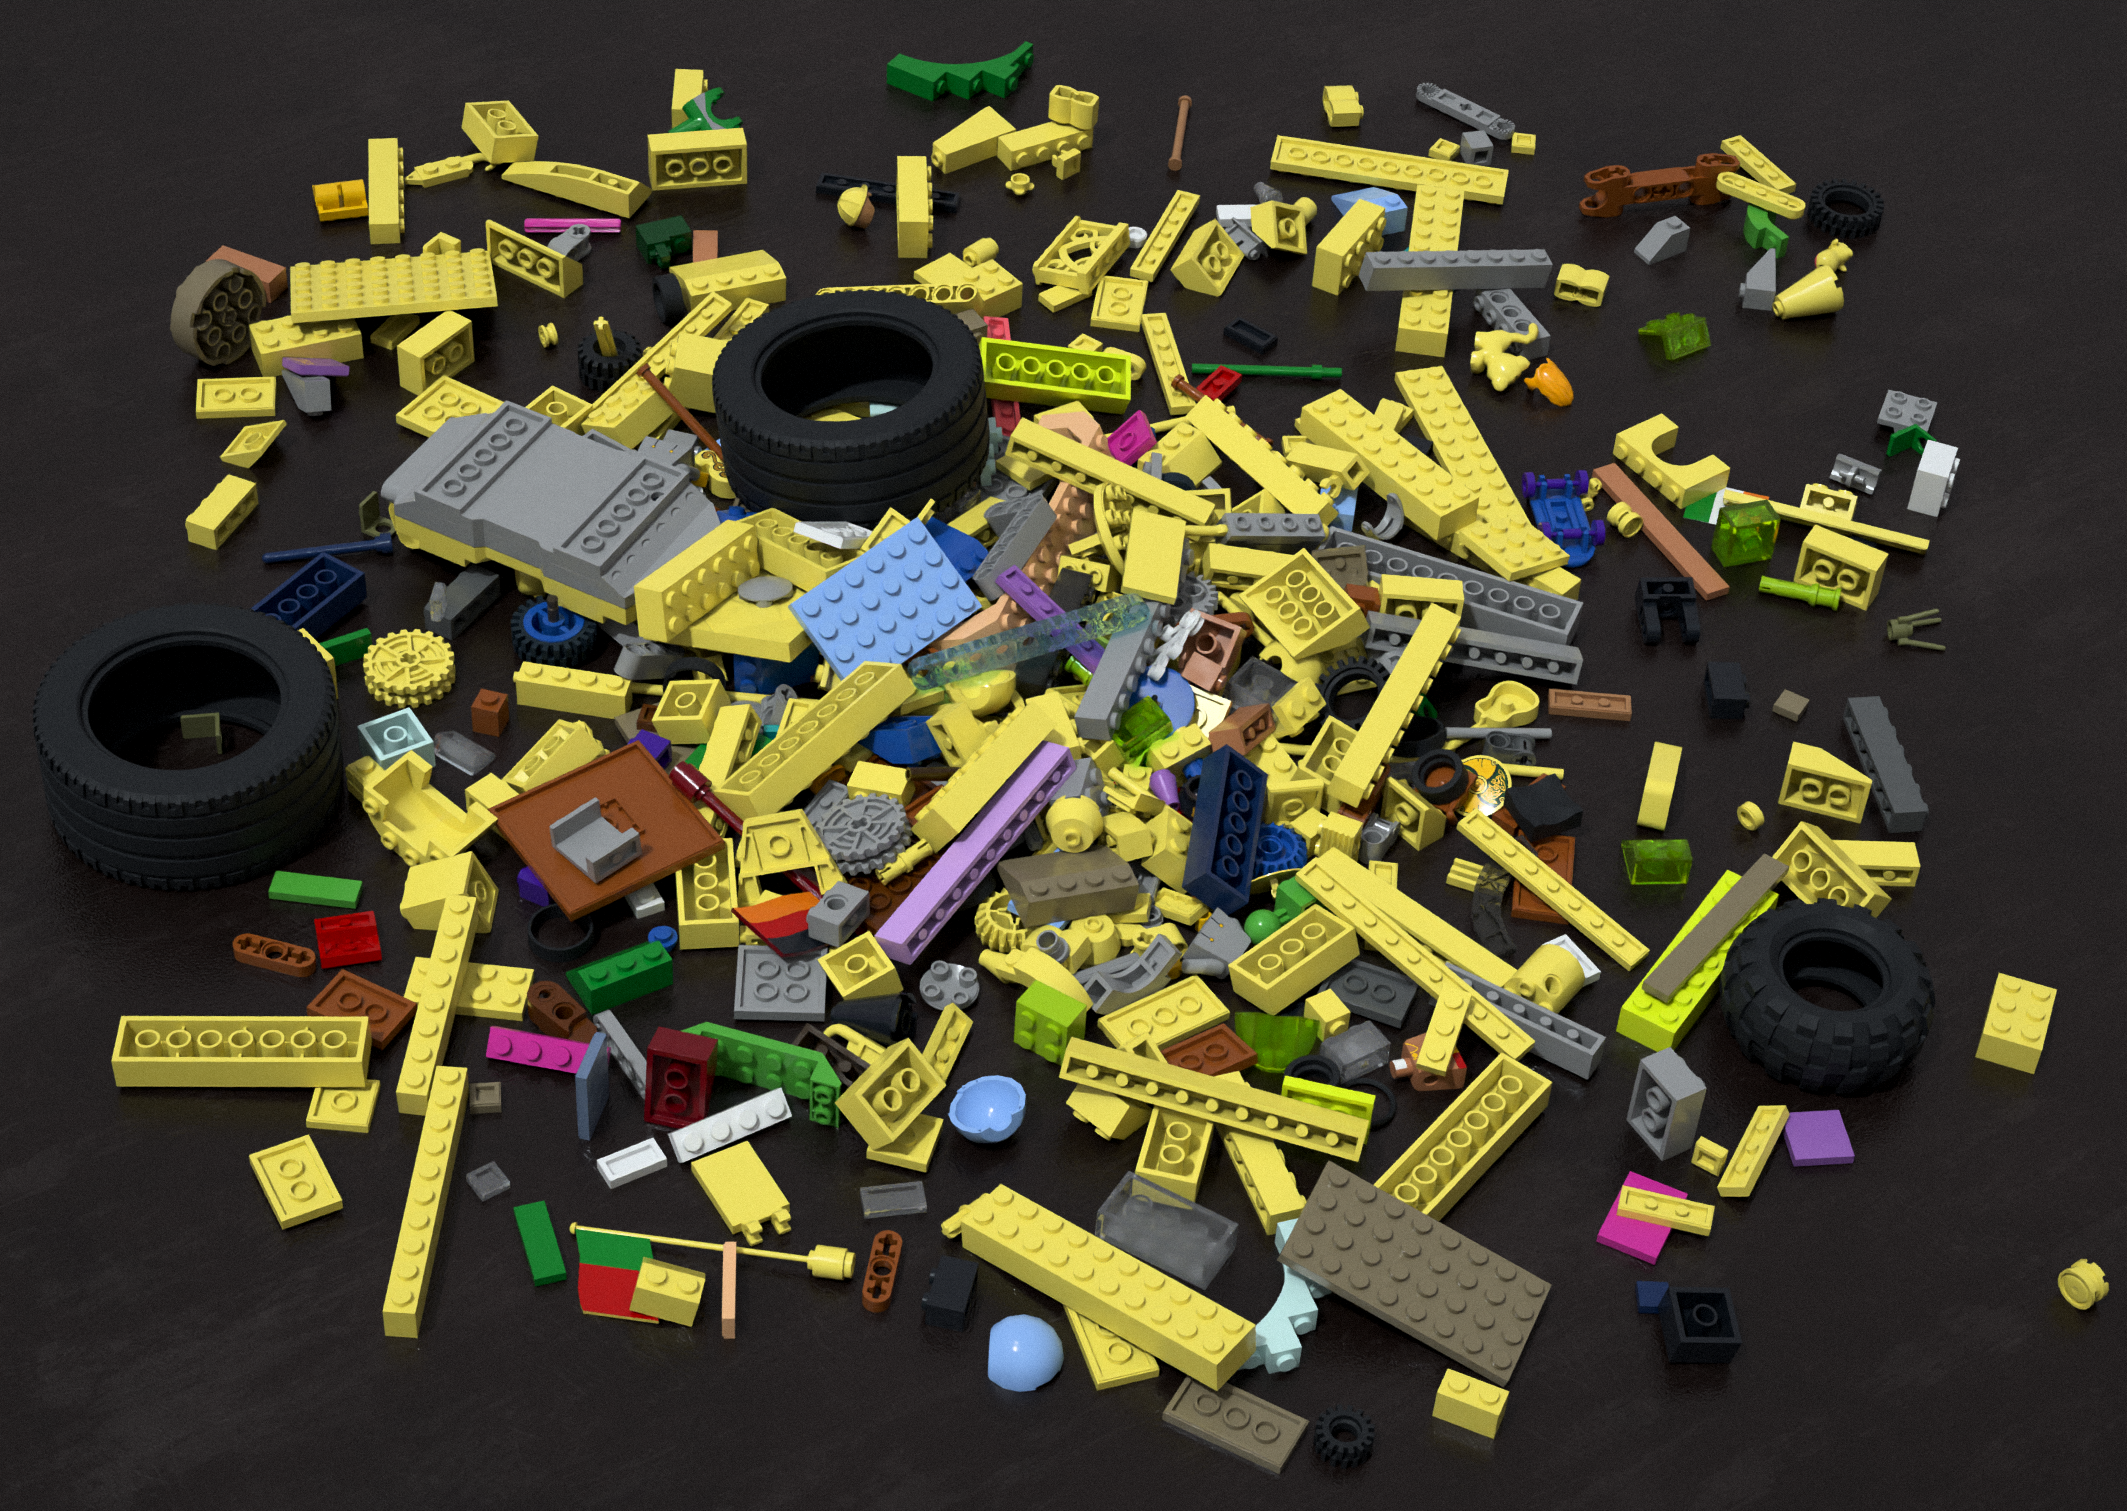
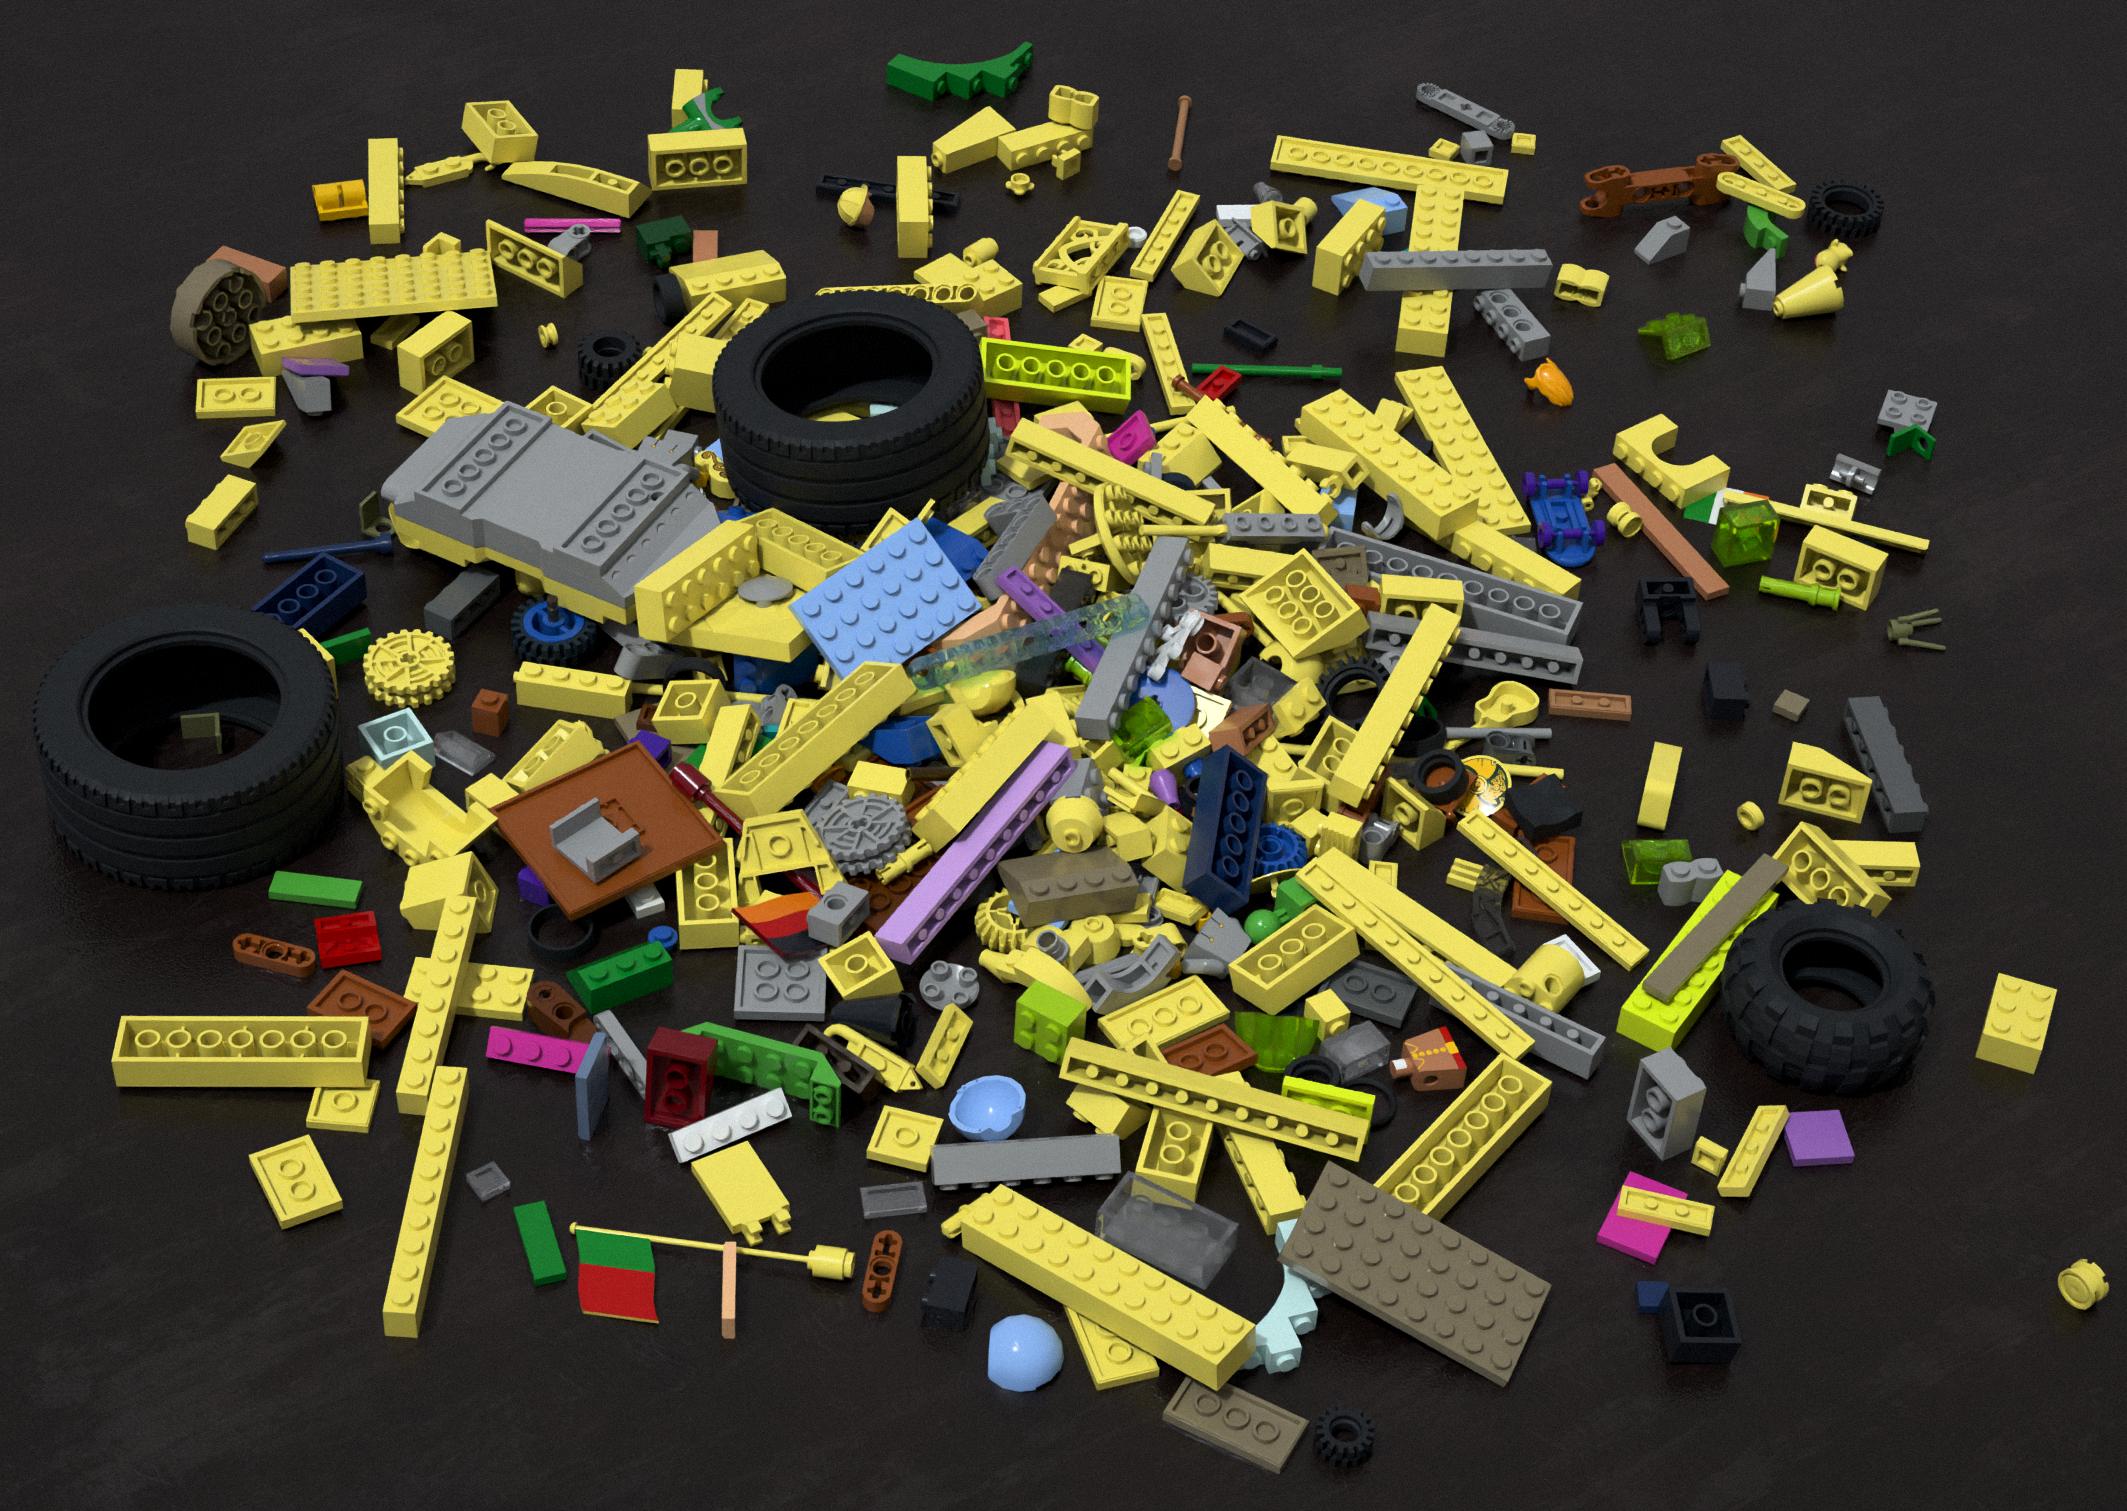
(438, 602): clear tile -> none
(485, 1097): dark tan tile -> none
(605, 338): light yellow axle -> none
(631, 1163): white tile -> none
(667, 1291): light yellow slope -> none
(679, 409): dark orange bar -> none
(837, 534): white tile -> none
(890, 1094): light yellow brick -> none
(1025, 1159): none -> light grey brick
(1153, 556): light yellow tile -> none
(1342, 106): light yellow brick -> none
(1444, 1030): light yellow plate -> none
(1470, 1403): light yellow brick -> none
(1502, 367): light yellow animal -> none
(1513, 547): light yellow plate -> none
(1688, 881): none -> light grey brick
(1934, 478): white brick -> none

